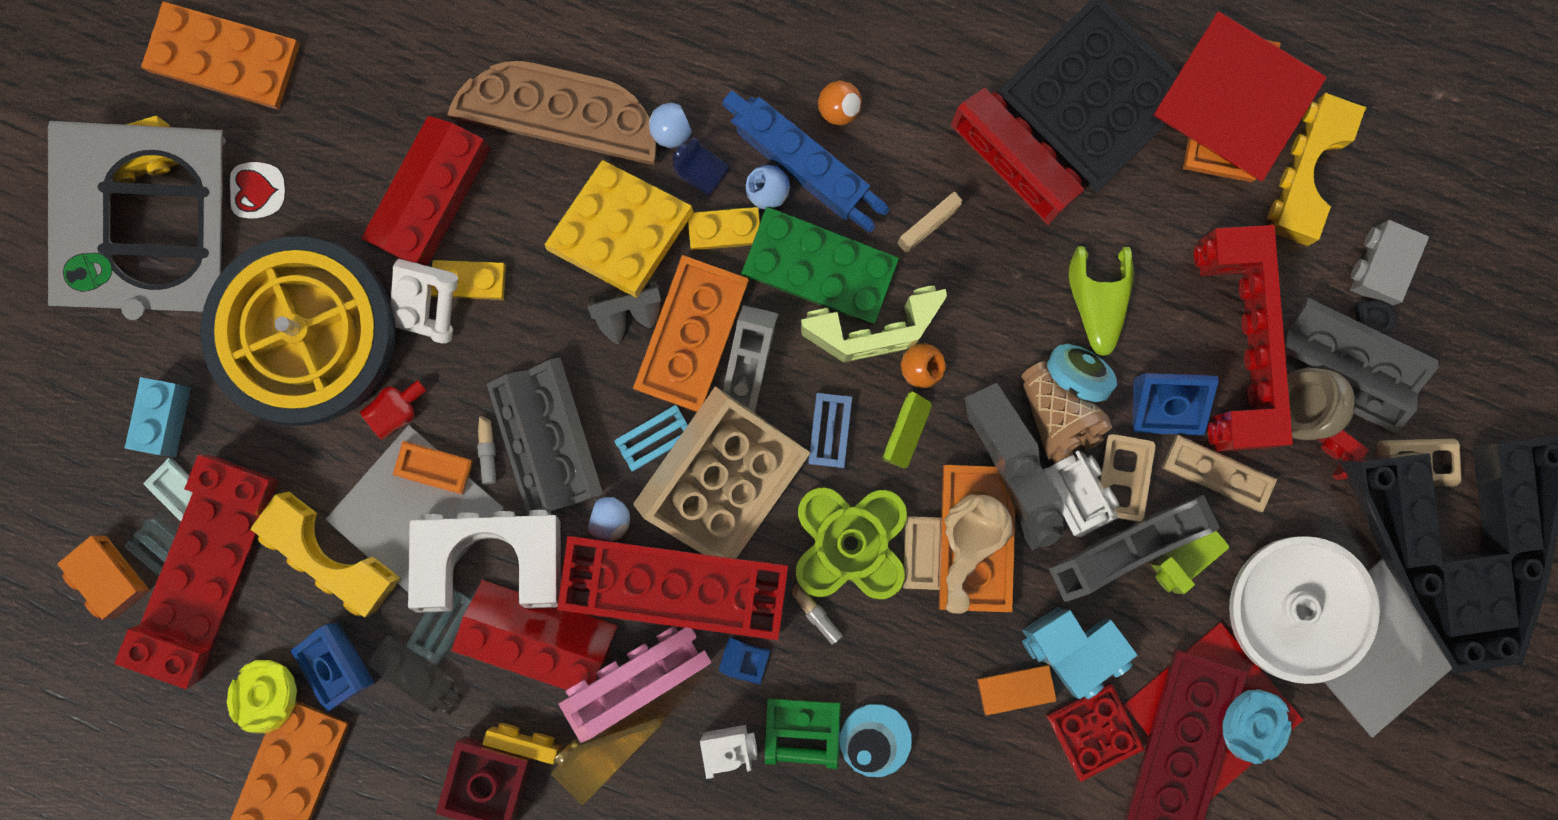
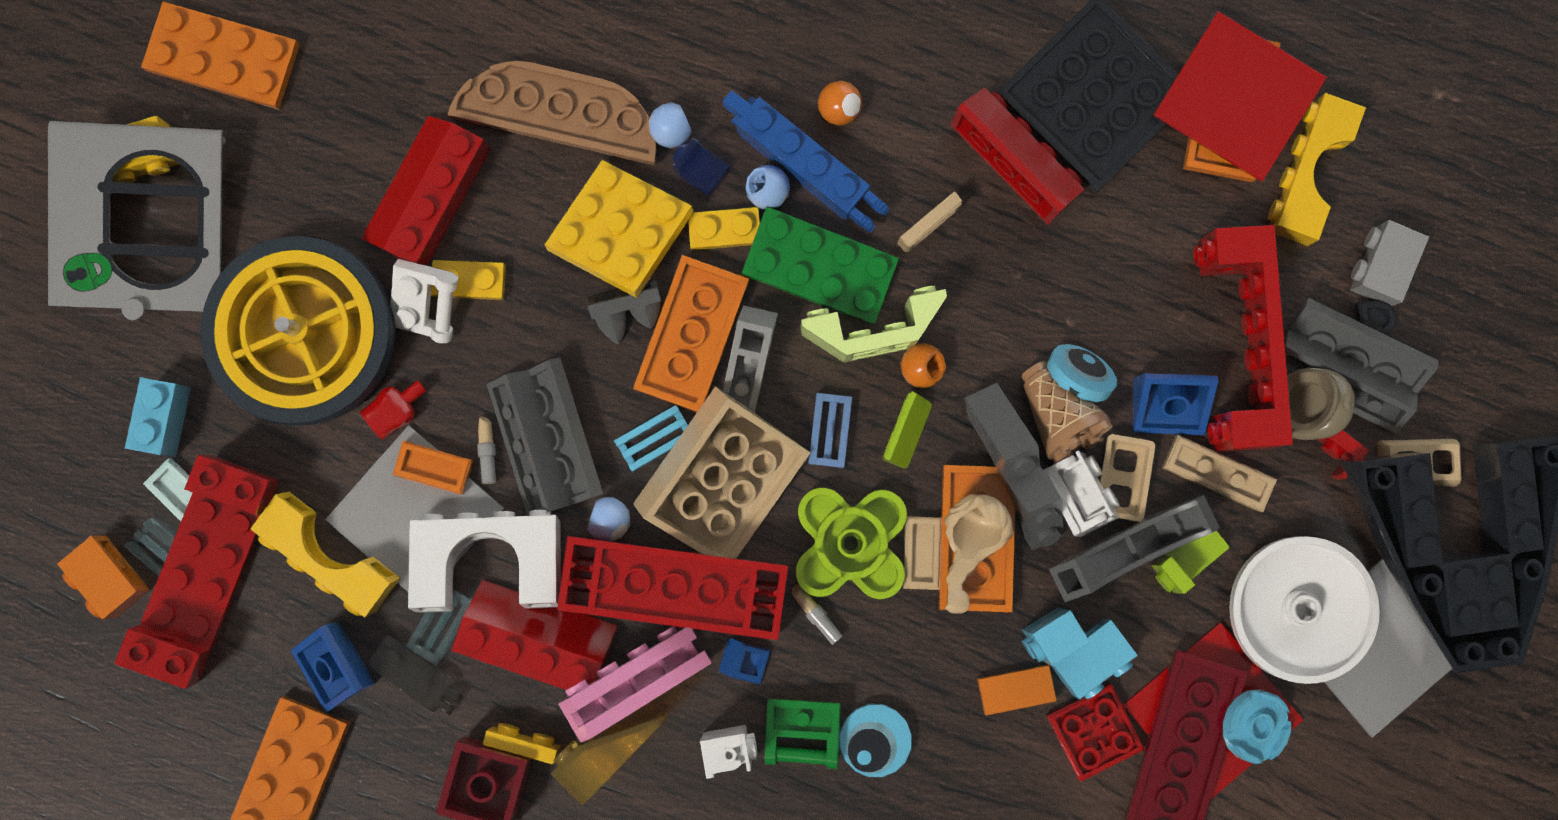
(256, 190): sticker -> none
(262, 696): neon yellow tile -> none
(1101, 303): lime animal -> none

